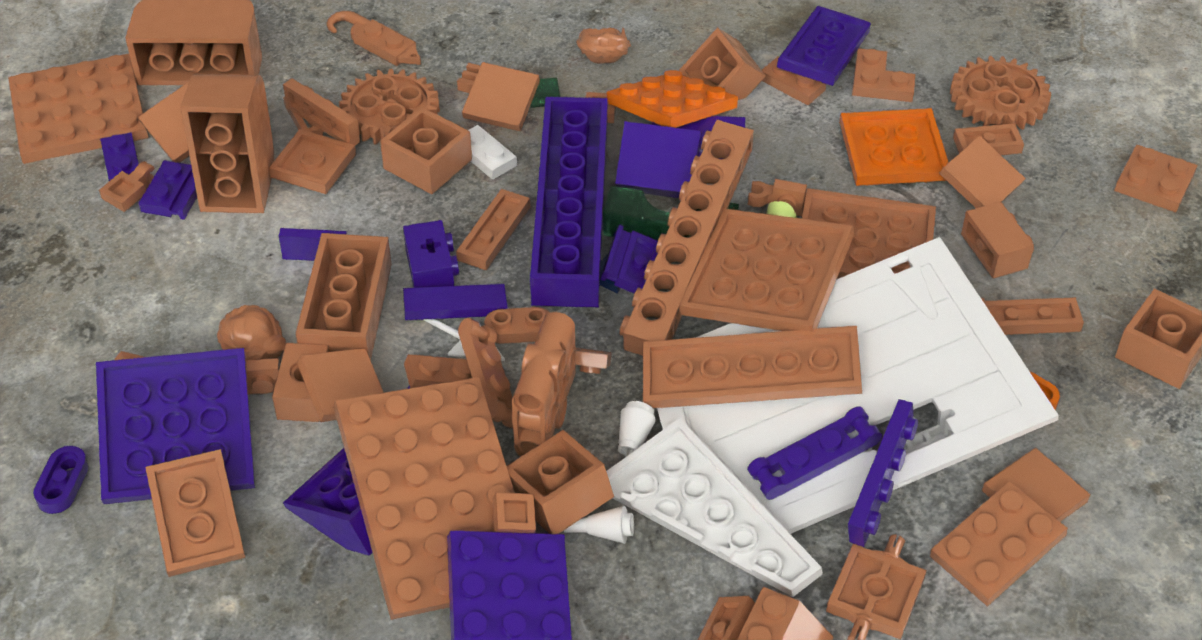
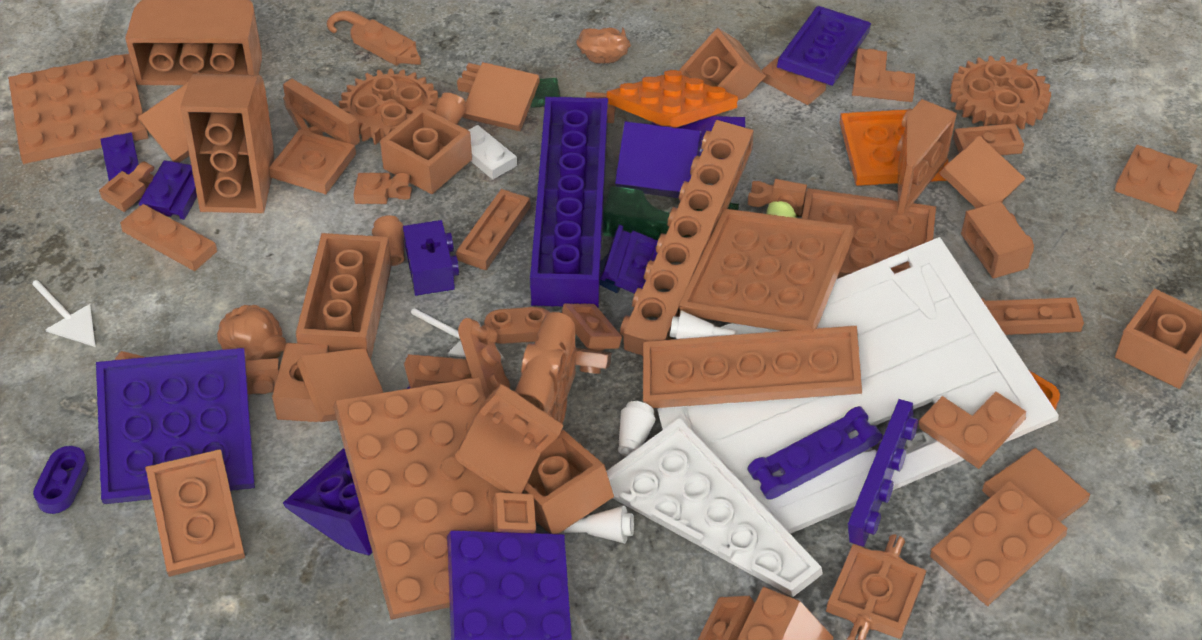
(73, 326): none -> white piece
(168, 237): none -> nougat plate
(301, 243): dark purple tile -> none
(378, 187): none -> nougat plate
(391, 227): none -> nougat cone
(450, 107): none -> nougat cone
(453, 301): dark purple tile -> none
(506, 440): none -> nougat bracket
(592, 327): none -> nougat plate
(693, 327): none -> white cone
(922, 149): none -> nougat slope
(973, 436): none -> nougat plate

